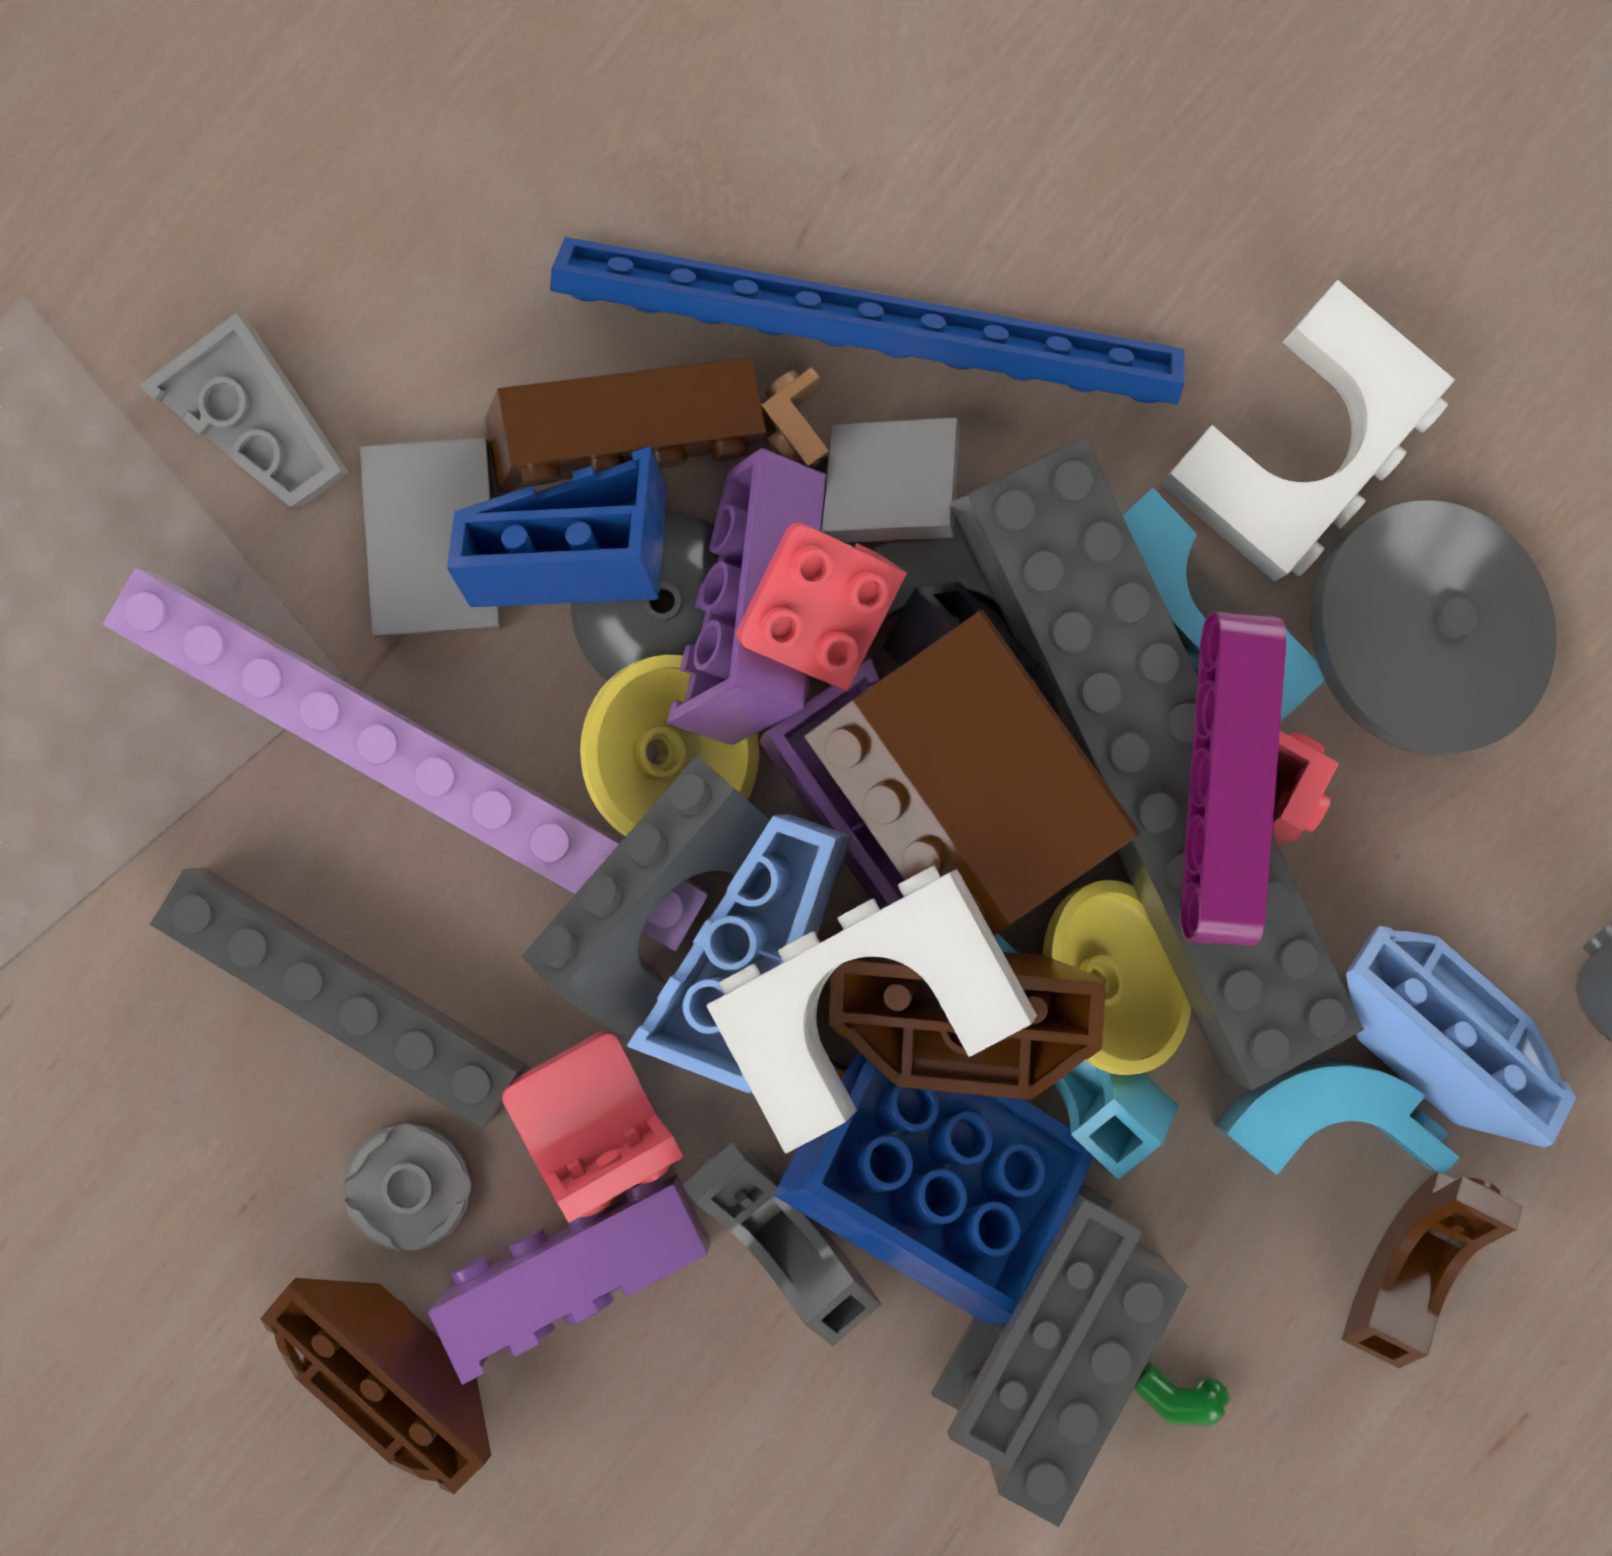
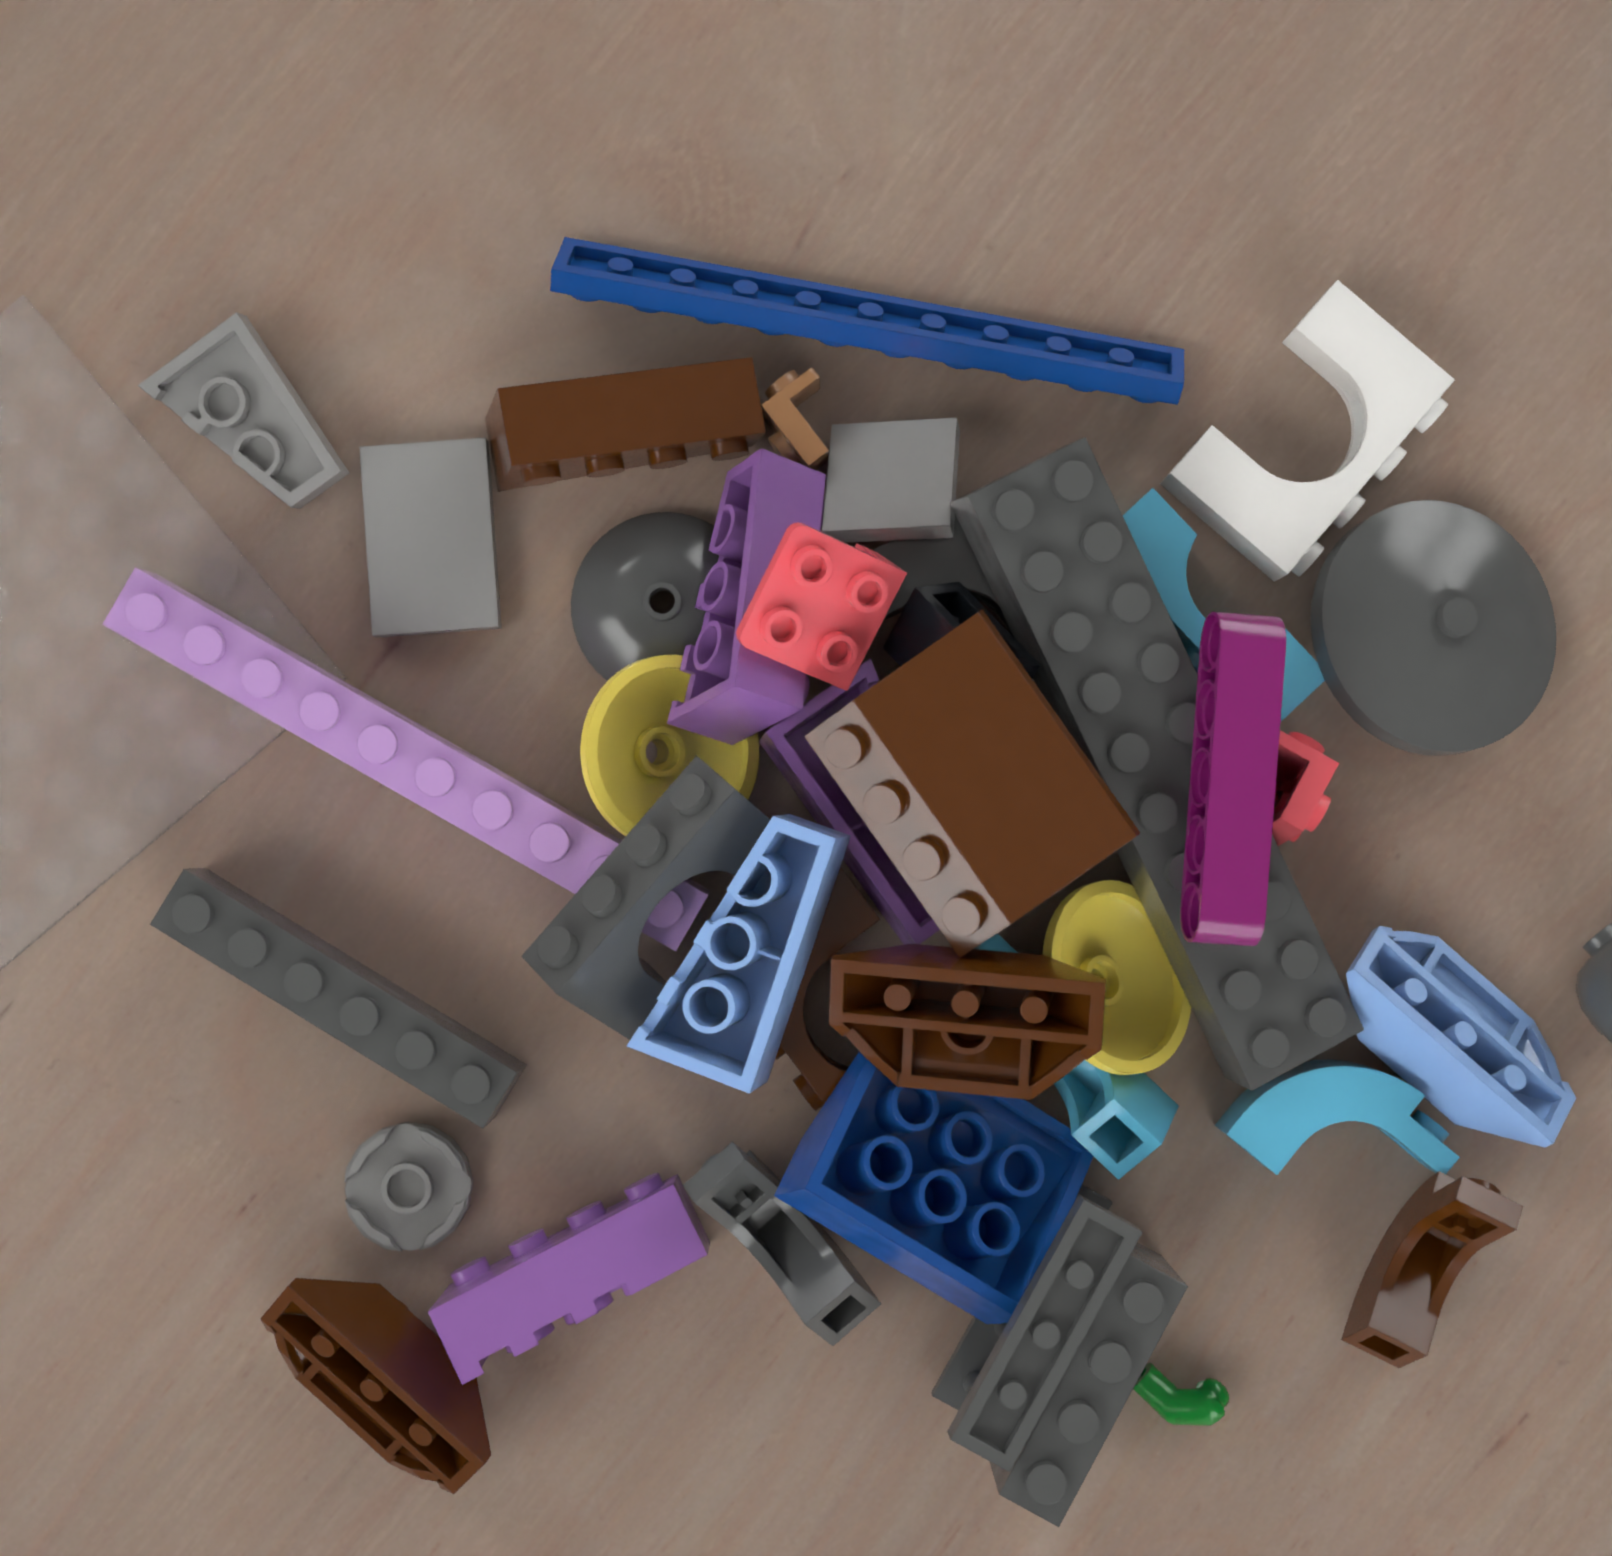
(565, 543): blue wedge -> none
(589, 1125): coral bracket -> none
(773, 1015): white arch -> none

